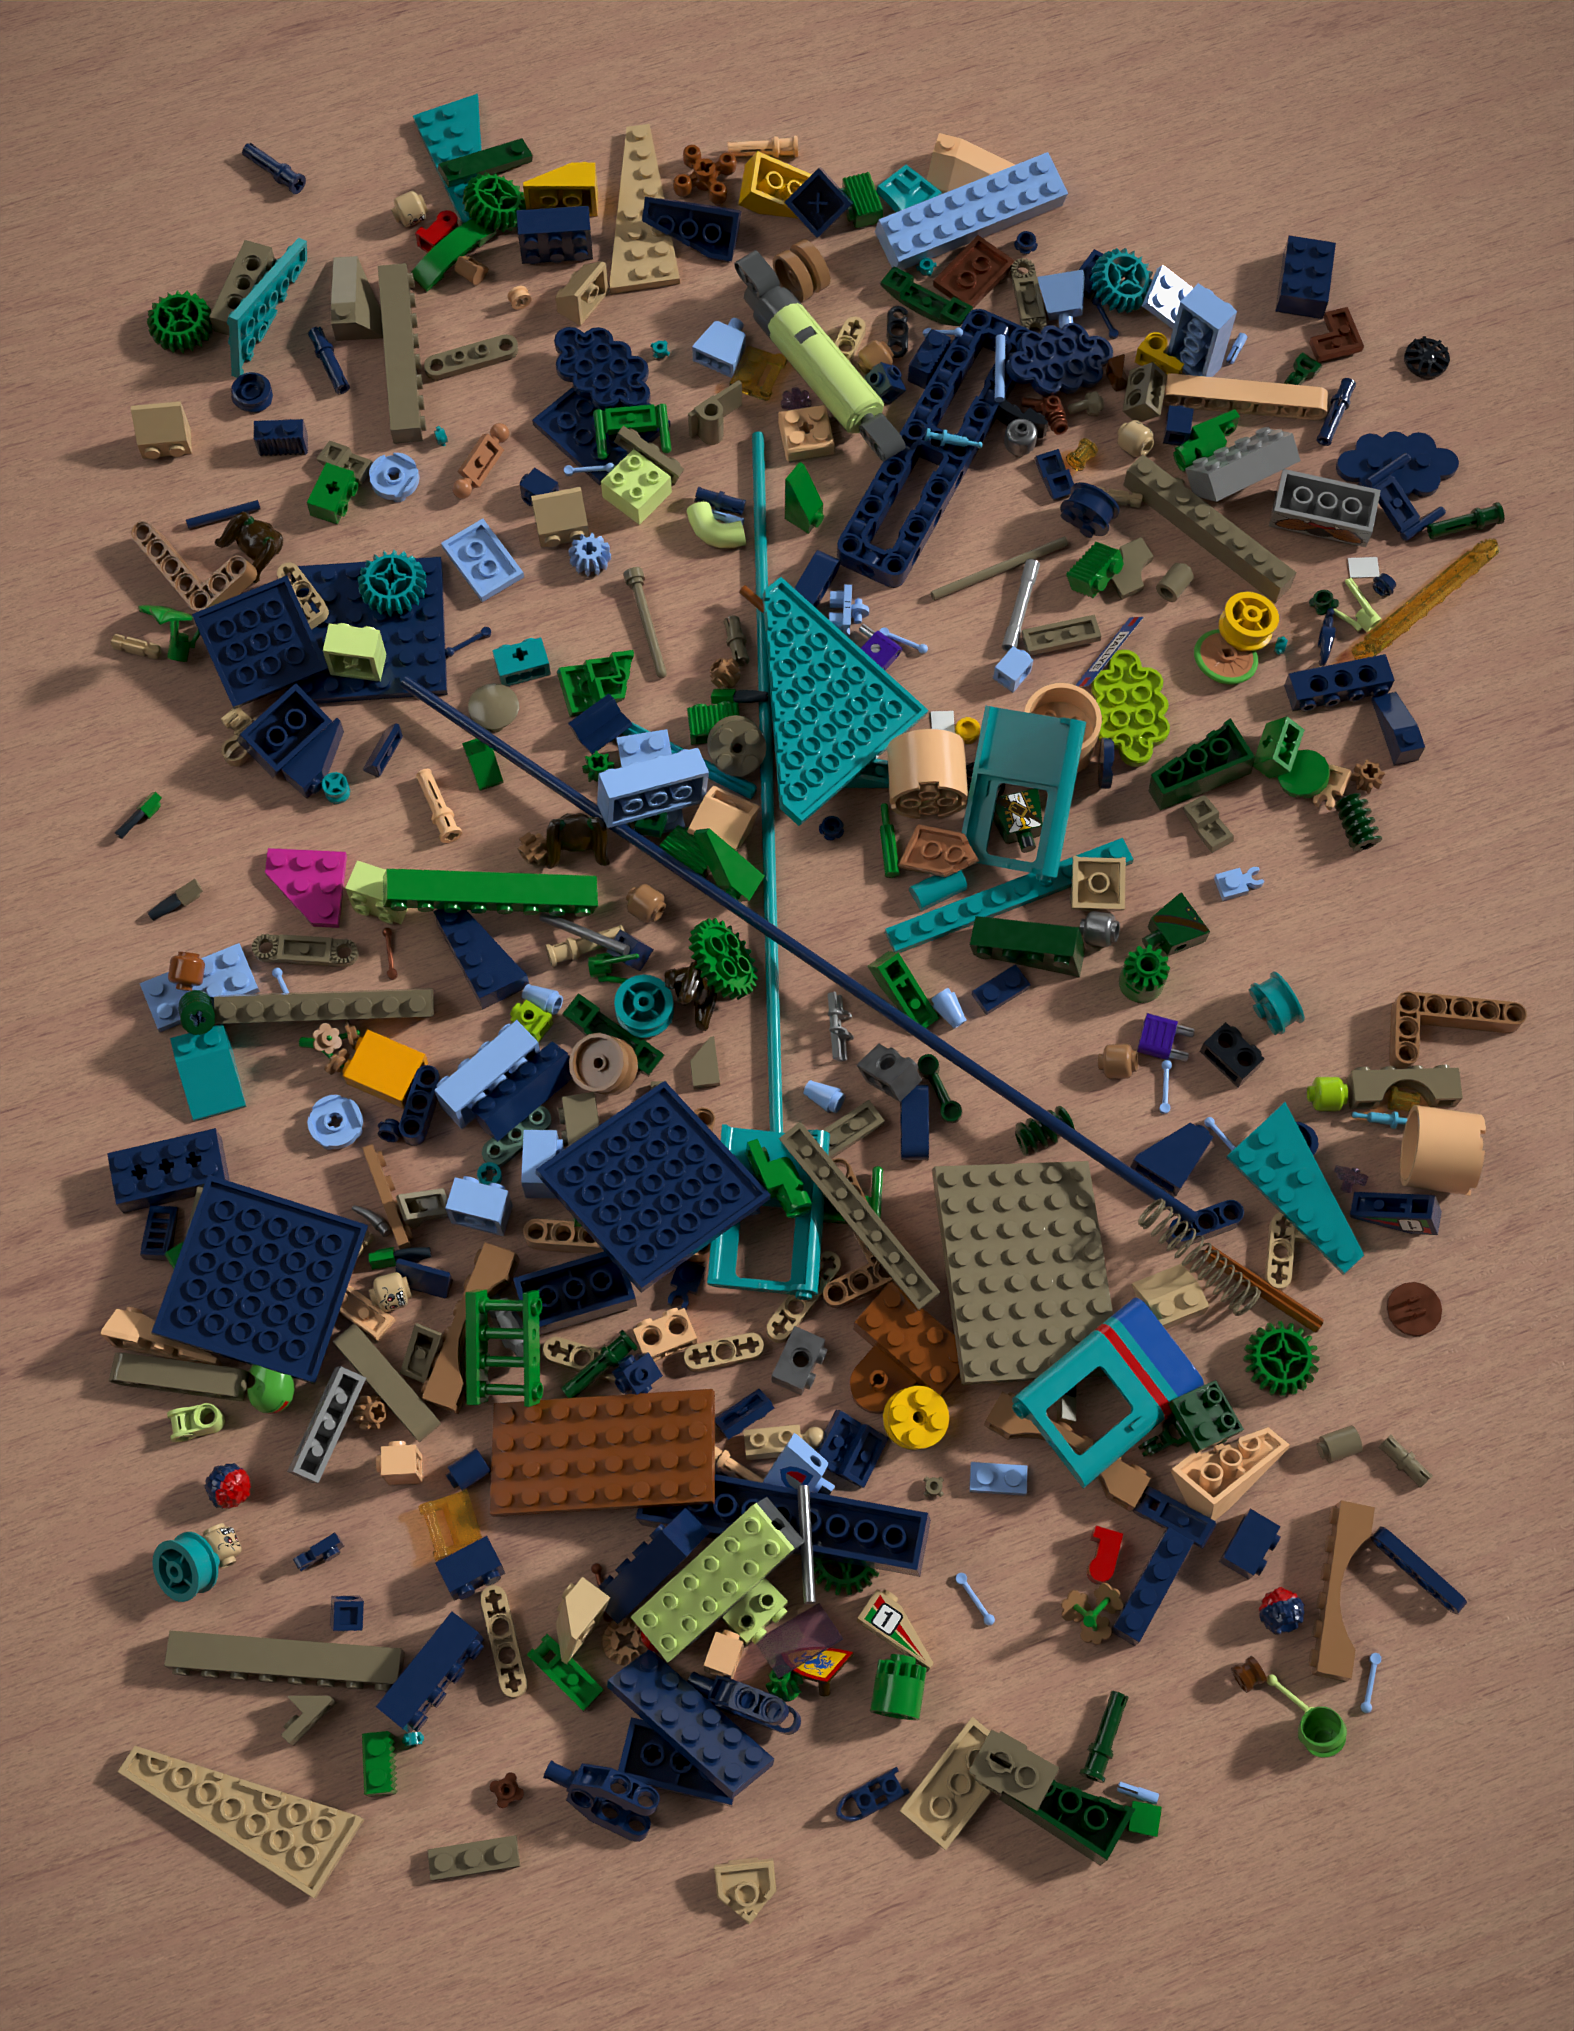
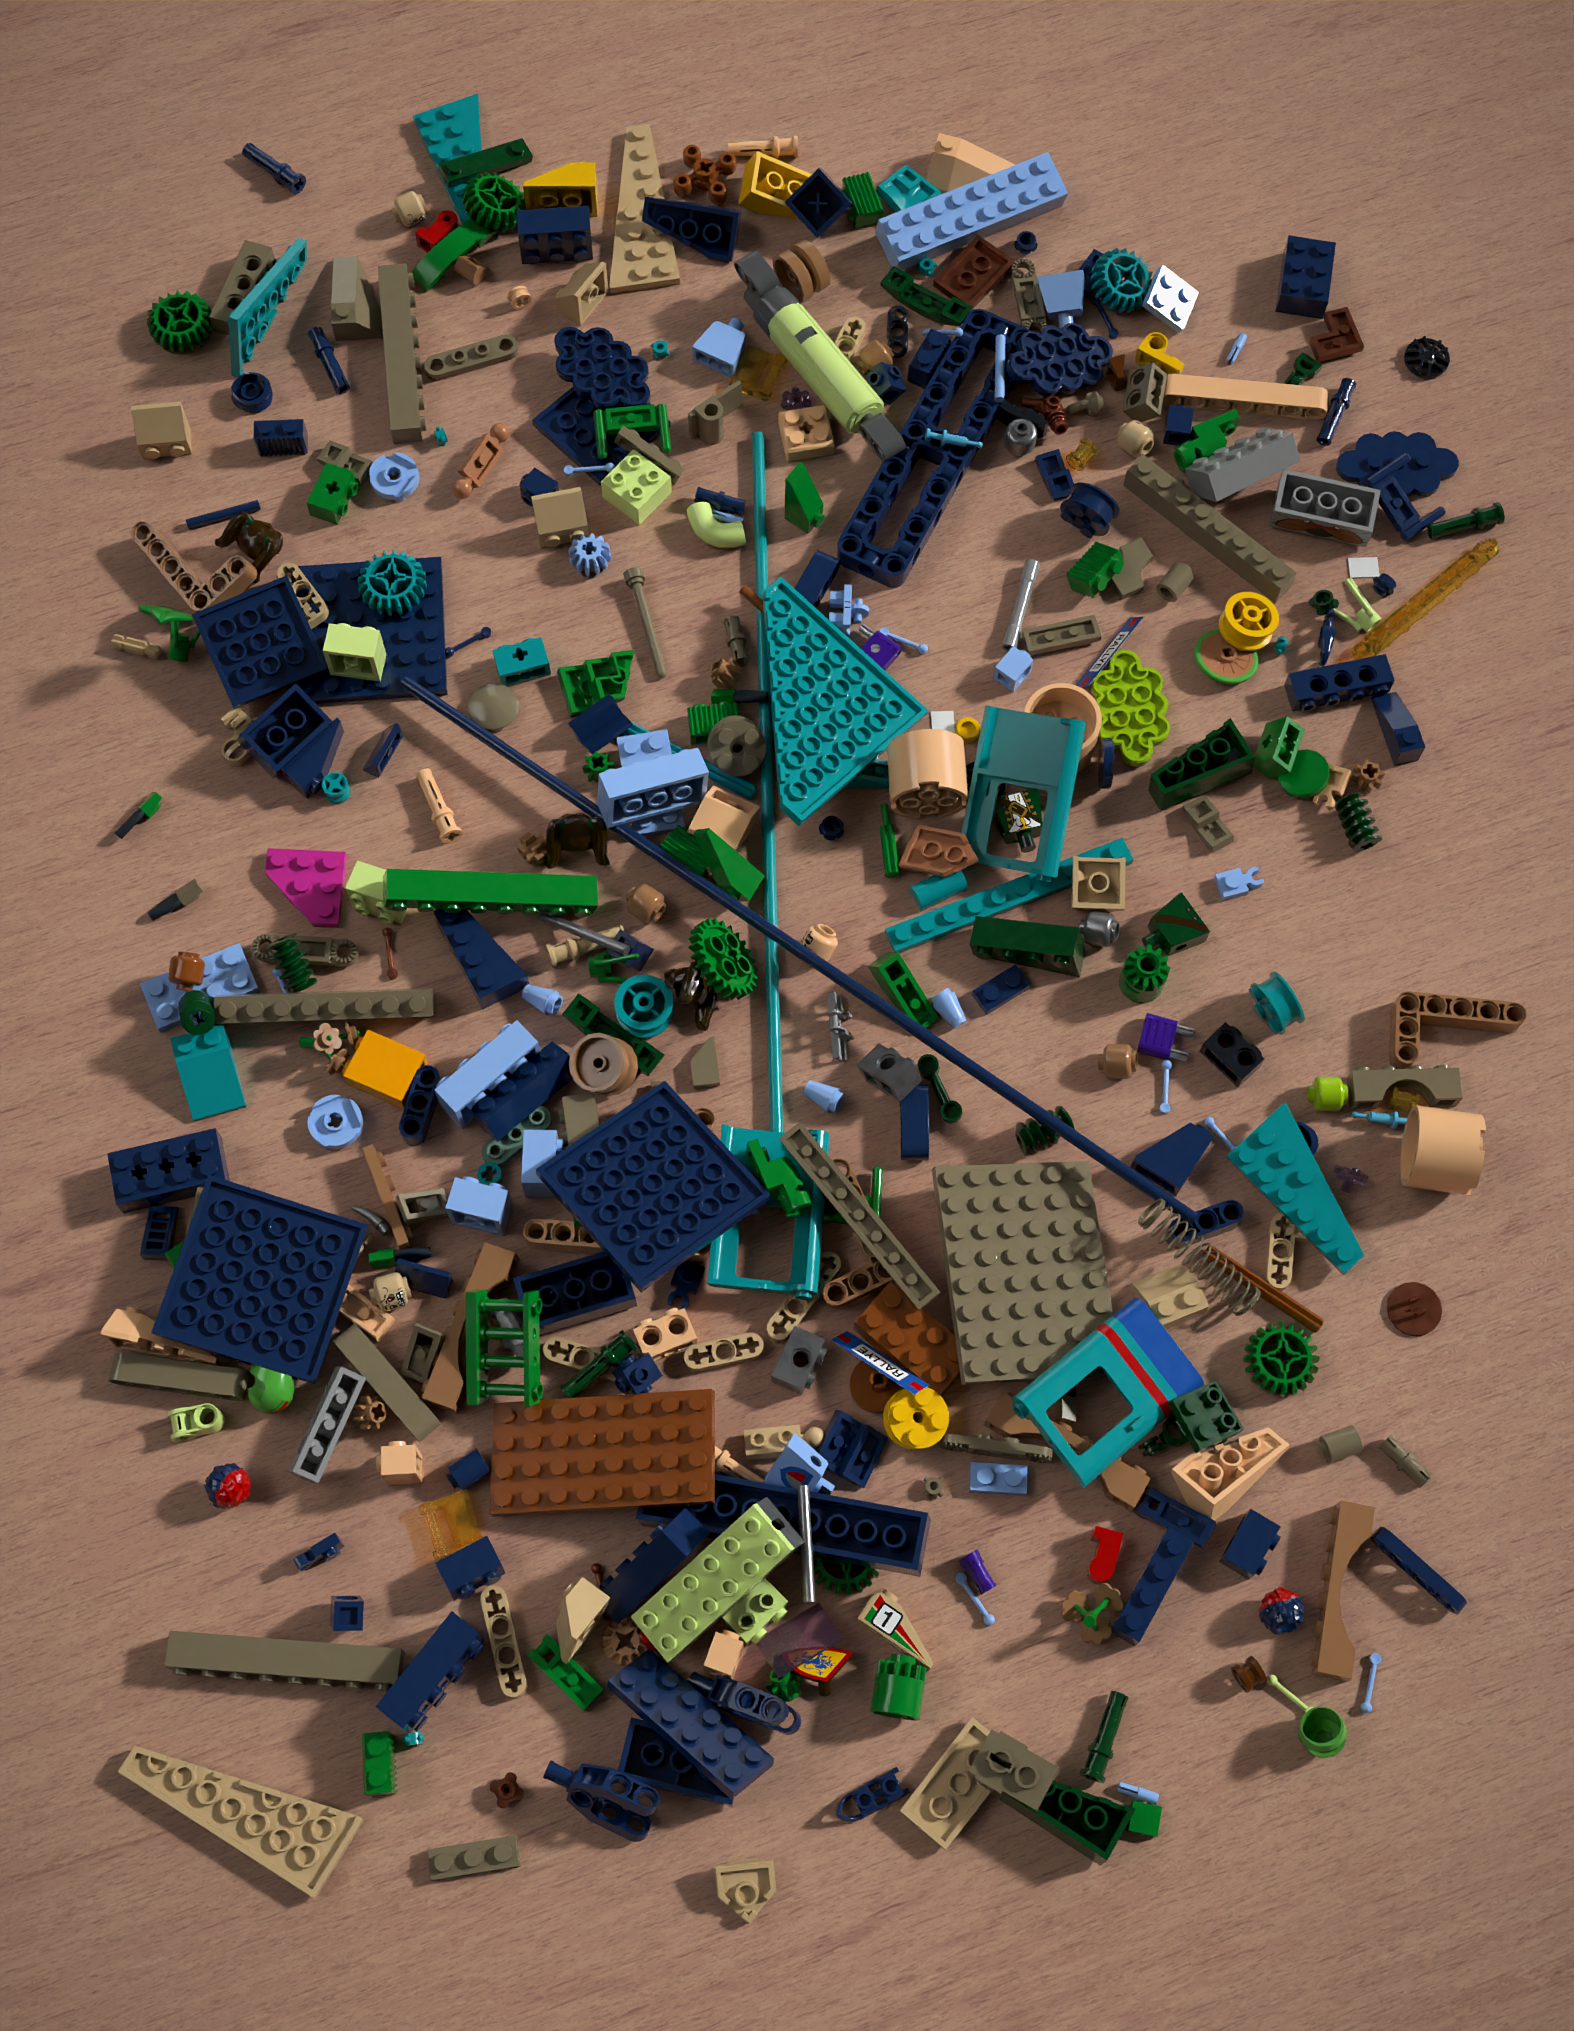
(185, 1566): teal wheel -> none
(224, 1543): tan head -> none
(292, 964): none -> dark green piece
(312, 1710): dark tan slope -> none
(389, 1130): dark blue plate -> none
(482, 560): light blue plate -> none
(483, 764): green slope -> none
(538, 1025): lime brick -> none
(650, 826): dark green plate -> none
(744, 1414): dark blue plate -> none
(820, 940): none -> light nougat head
(853, 1127): dark tan plate -> none
(880, 1362): none -> sticker
(974, 1566): none -> dark purple pin
(999, 568): dark tan piece -> none
(1008, 1448): none -> dark tan plate
(1124, 498): tan axle -> none
(1201, 332): light blue brick -> none
(1398, 1211): dark blue slope -> none

